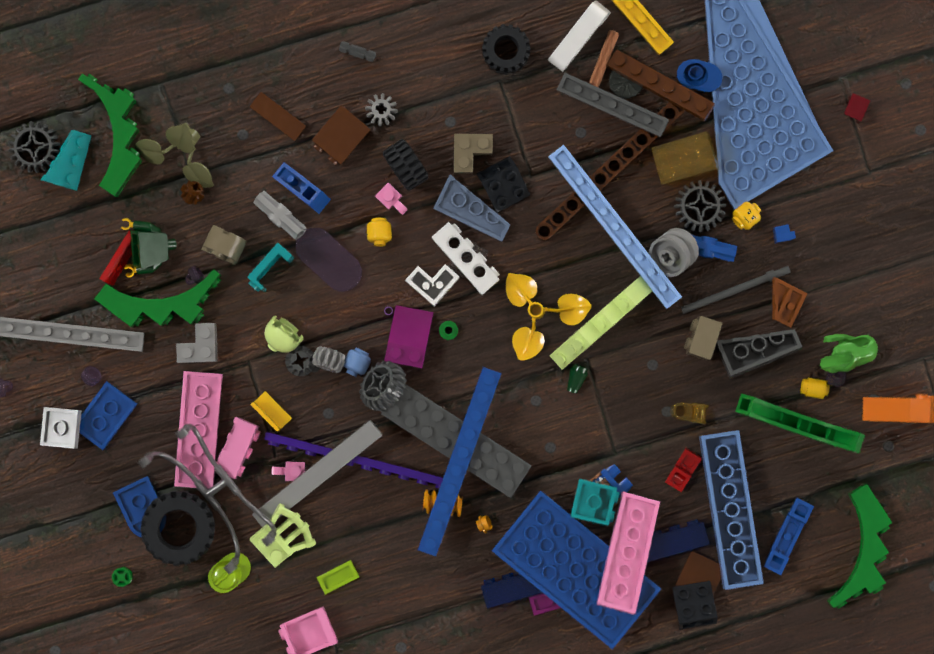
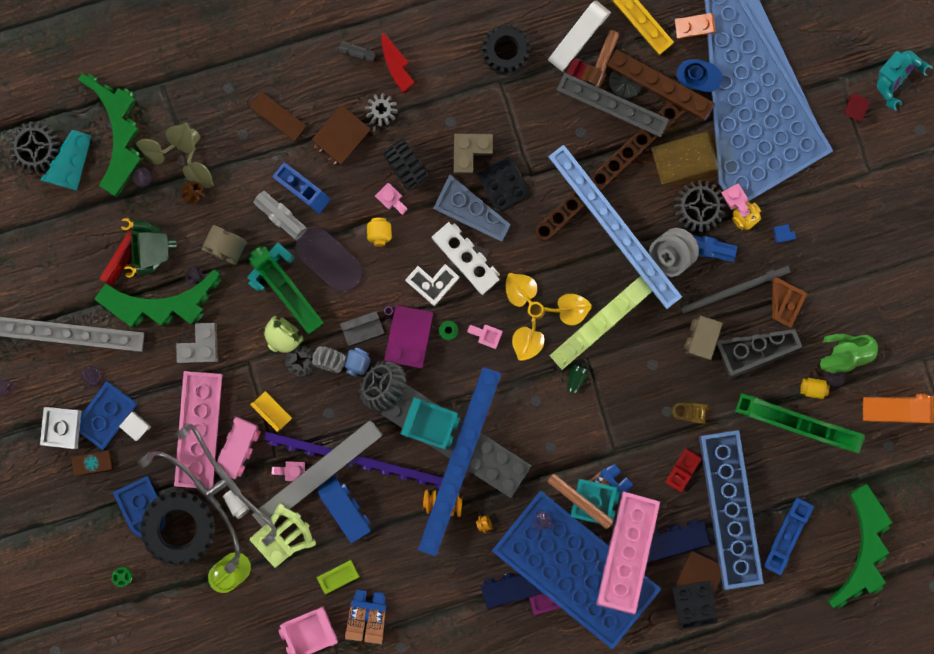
(91, 463): none -> reddish brown tile
(134, 426): none -> white panel
(142, 177): none -> clear purple tile
(235, 505): none -> white cone
(286, 290): none -> green arch
(343, 508): none -> blue wedge
(362, 328): none -> flat silver panel
(366, 611): none -> hips
(396, 65): none -> red slope
(430, 423): none -> teal panel
(487, 336): none -> bright pink plate
(544, 519): none -> clear purple tile
(580, 501): none -> nougat axle
(586, 73): none -> leg
(695, 26): none -> plate
(736, 198): none -> bright pink plate
(896, 72): none -> teal torso

